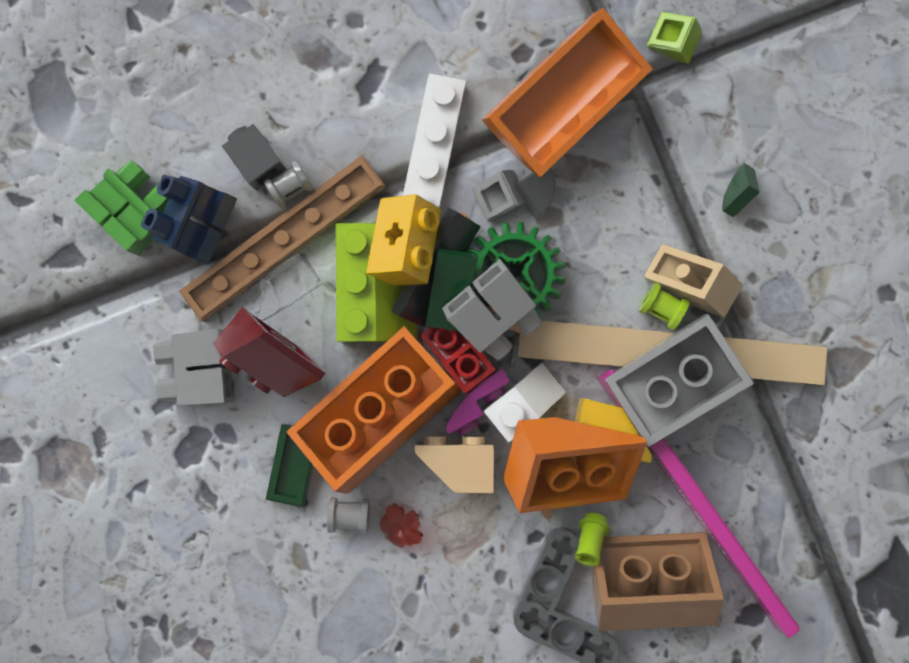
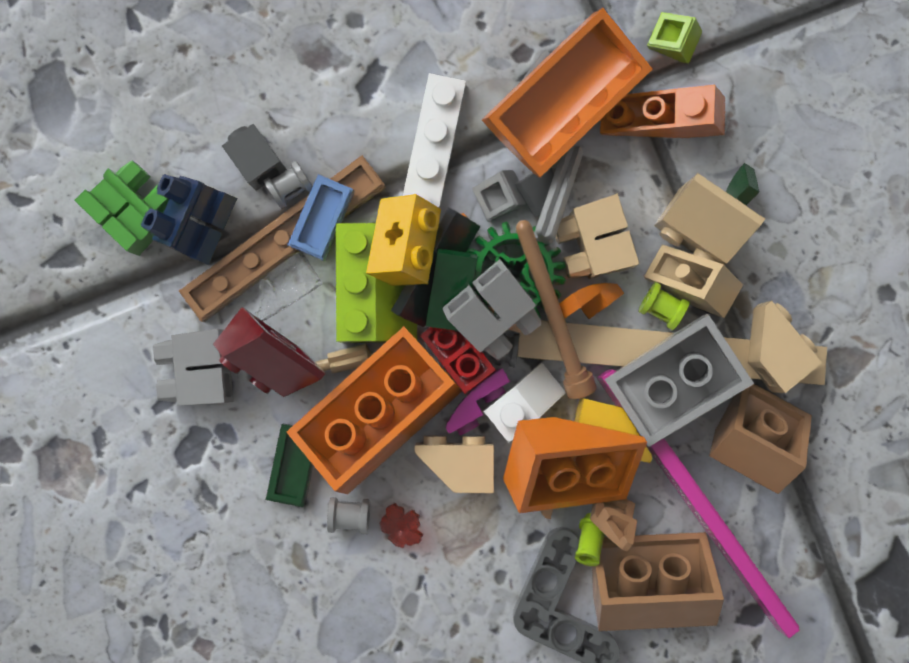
(318, 219): none -> medium blue tile
(345, 359): none -> tan axle
(558, 195): none -> light grey axle
(577, 381): none -> medium nougat piece
(591, 299): none -> orange slope
(599, 256): none -> tan hips
(616, 521): none -> medium nougat slope
(668, 114): none -> orange slope
(707, 221): none -> tan slope
(763, 438): none -> medium nougat slope
(778, 350): none -> tan slope

